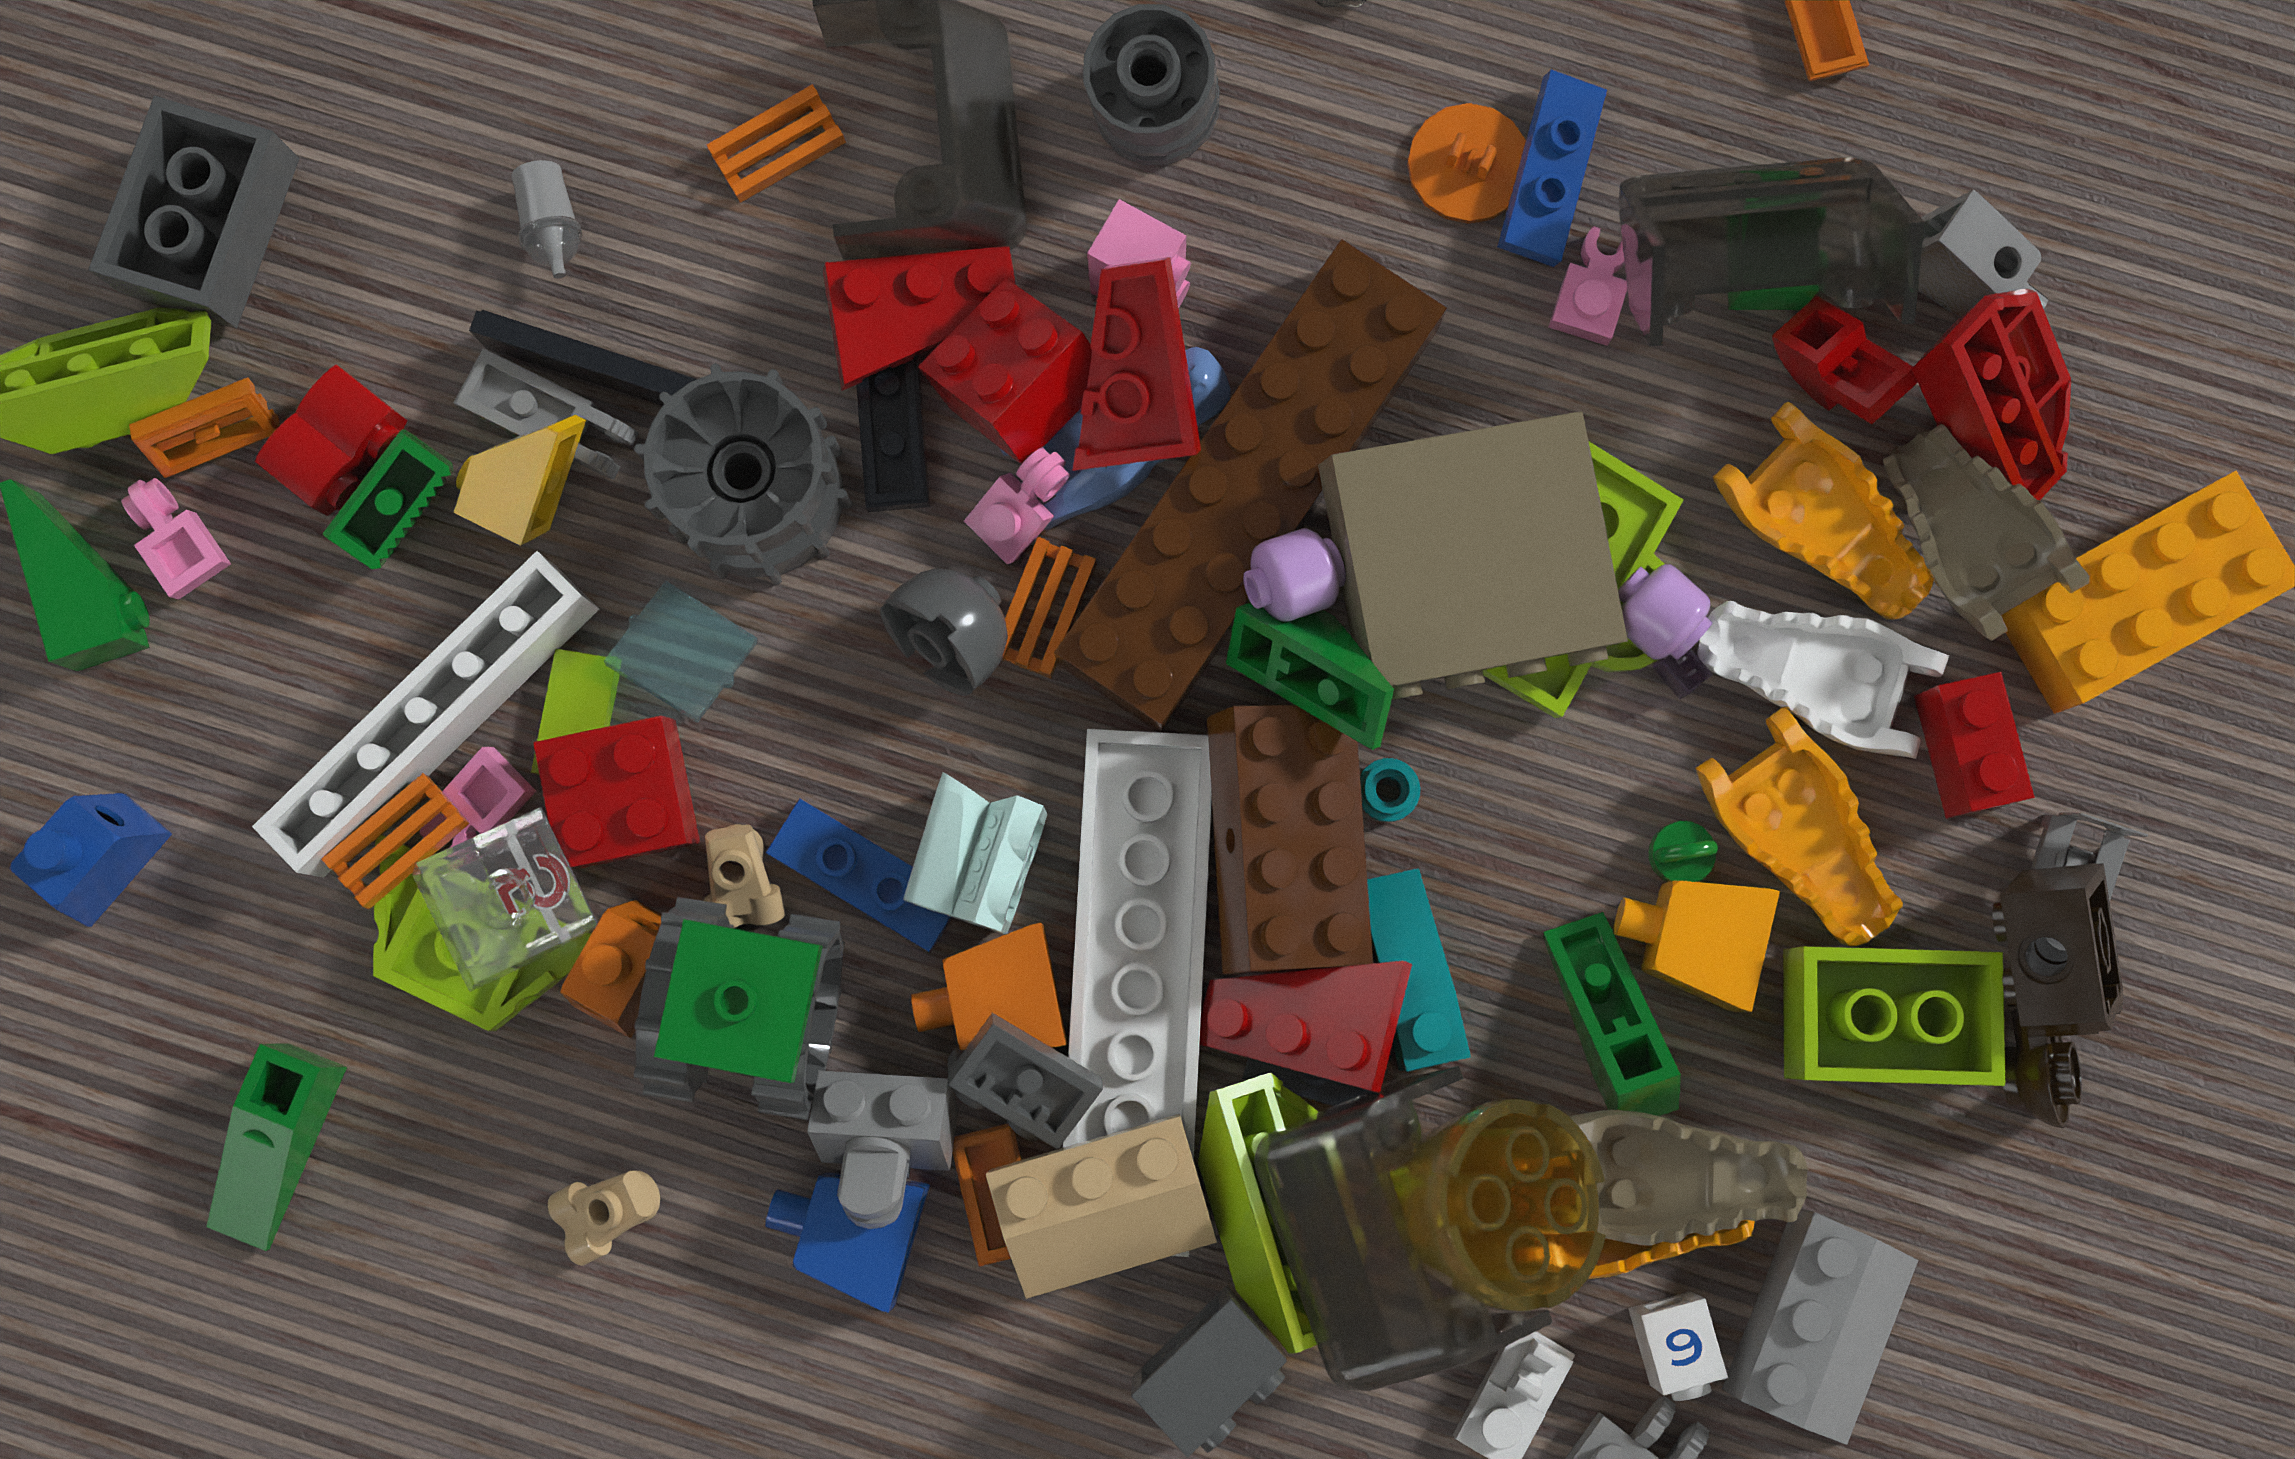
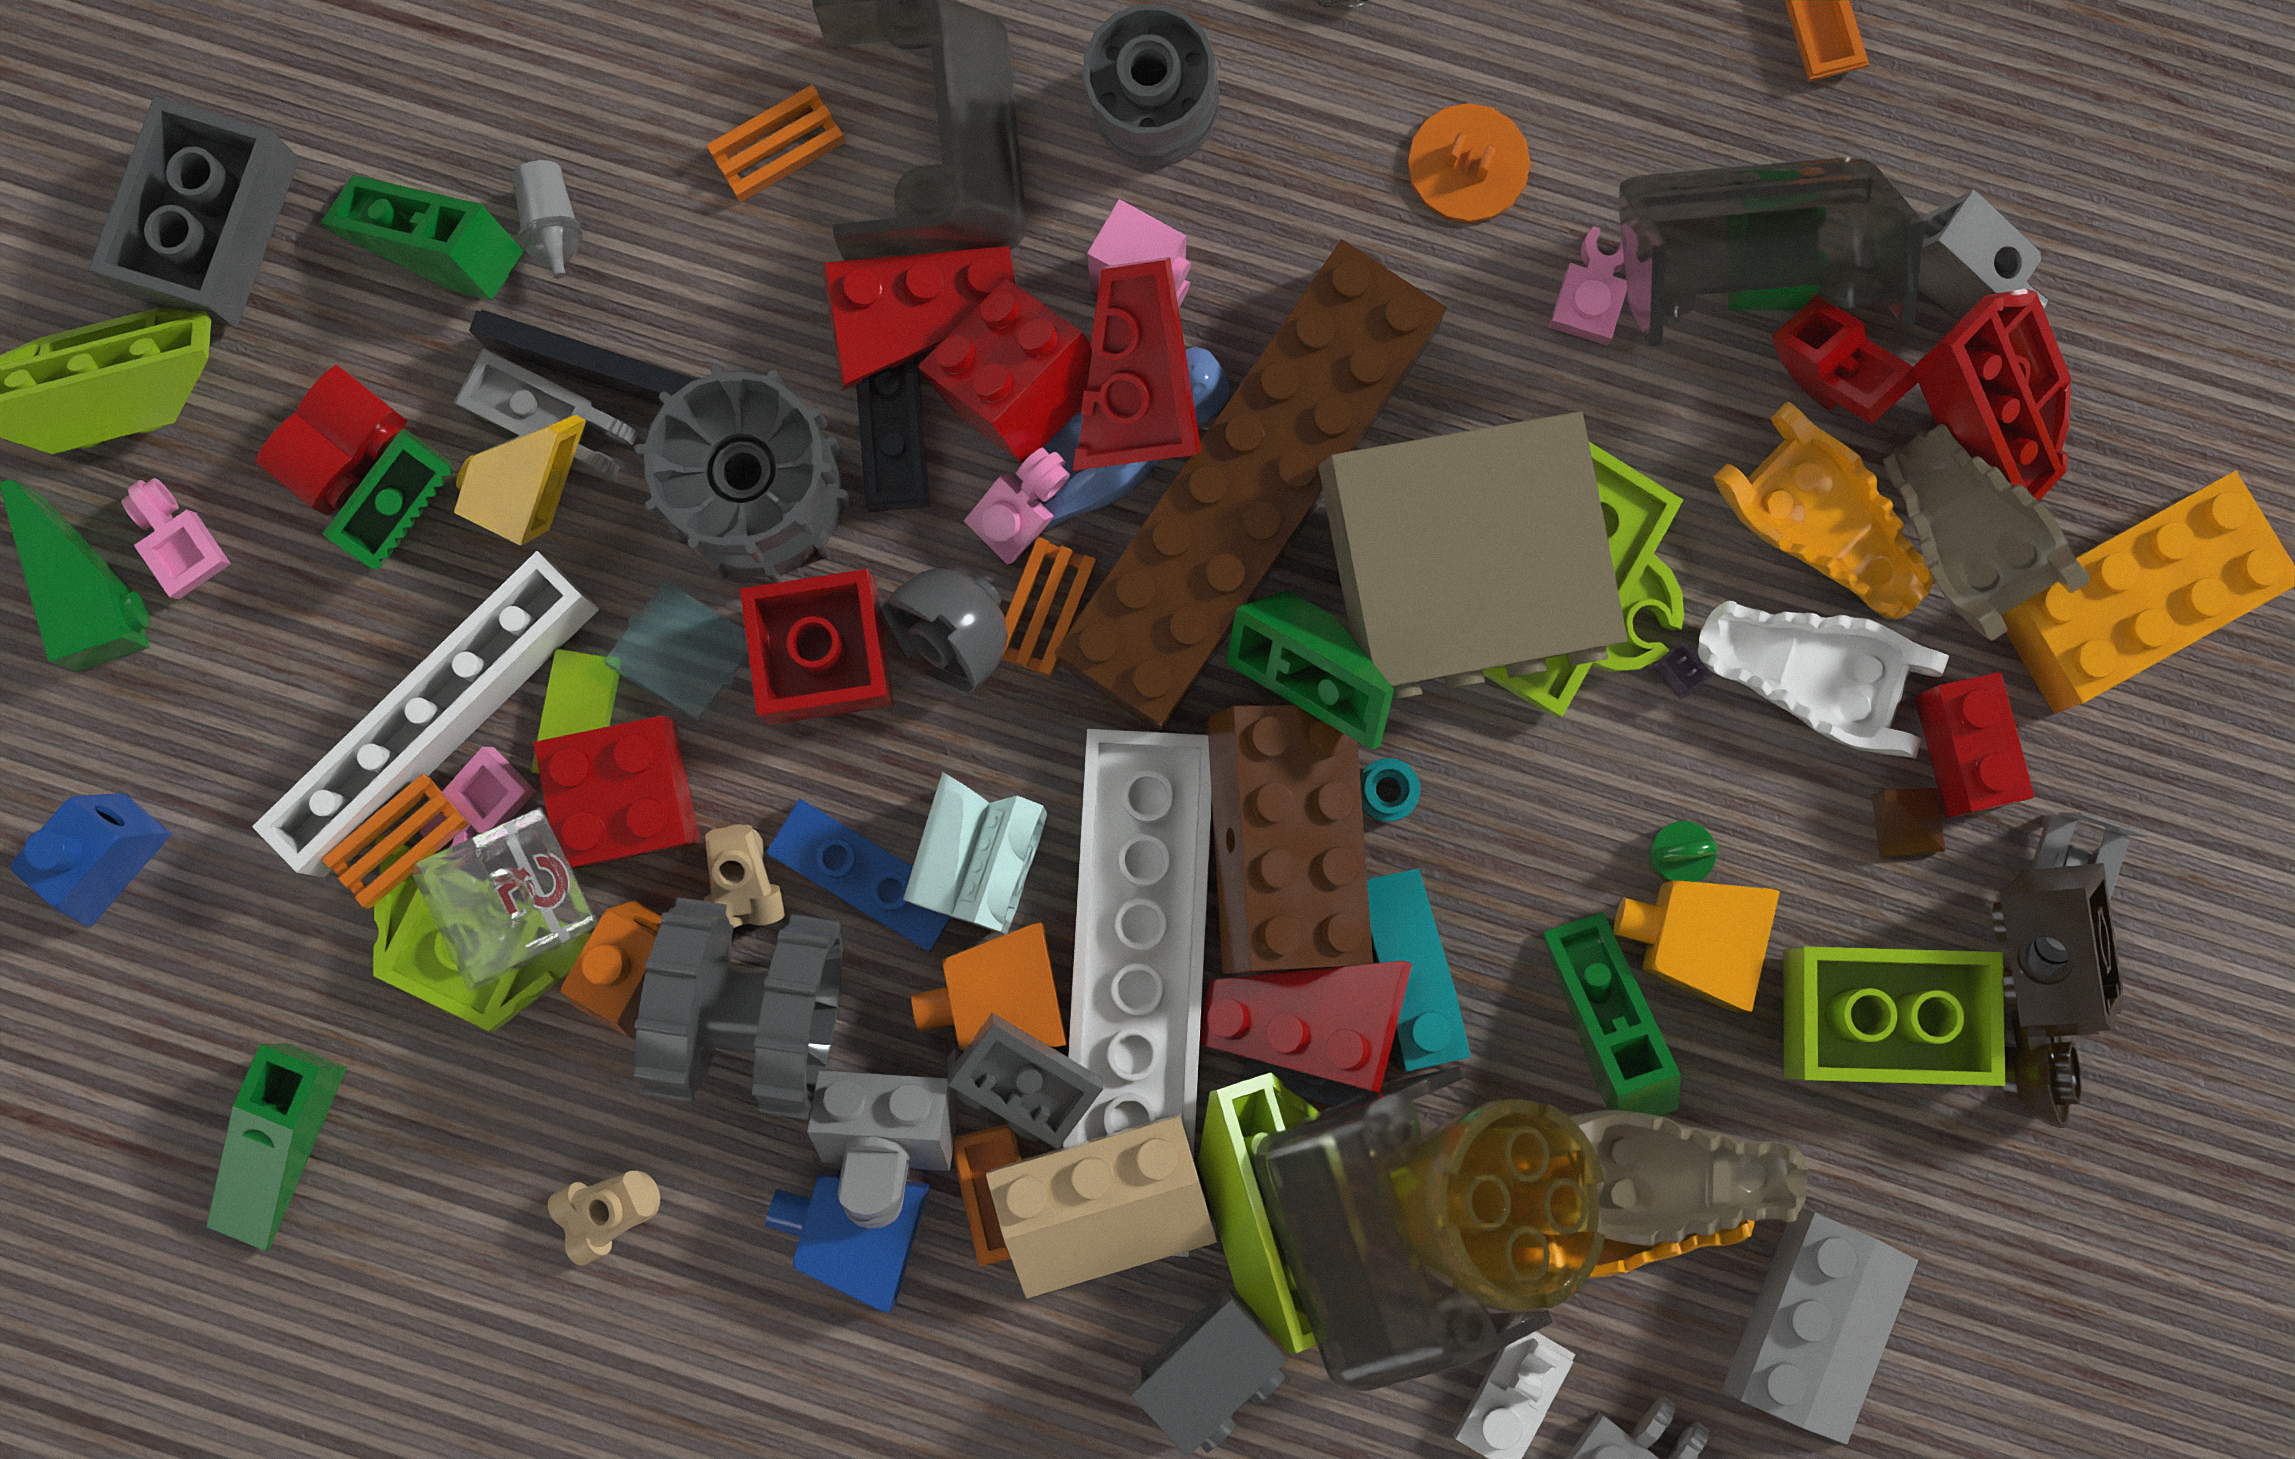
(201, 421): orange tile -> none
(427, 234): none -> green slope
(738, 1001): green plate -> none
(816, 647): none -> red brick
(1294, 575): lavender head -> none
(1552, 168): blue plate -> none
(1663, 611): lavender head -> none
(1678, 1345): white brick -> none
(1803, 825): light orange animal -> none
(1908, 822): none -> reddish brown slope

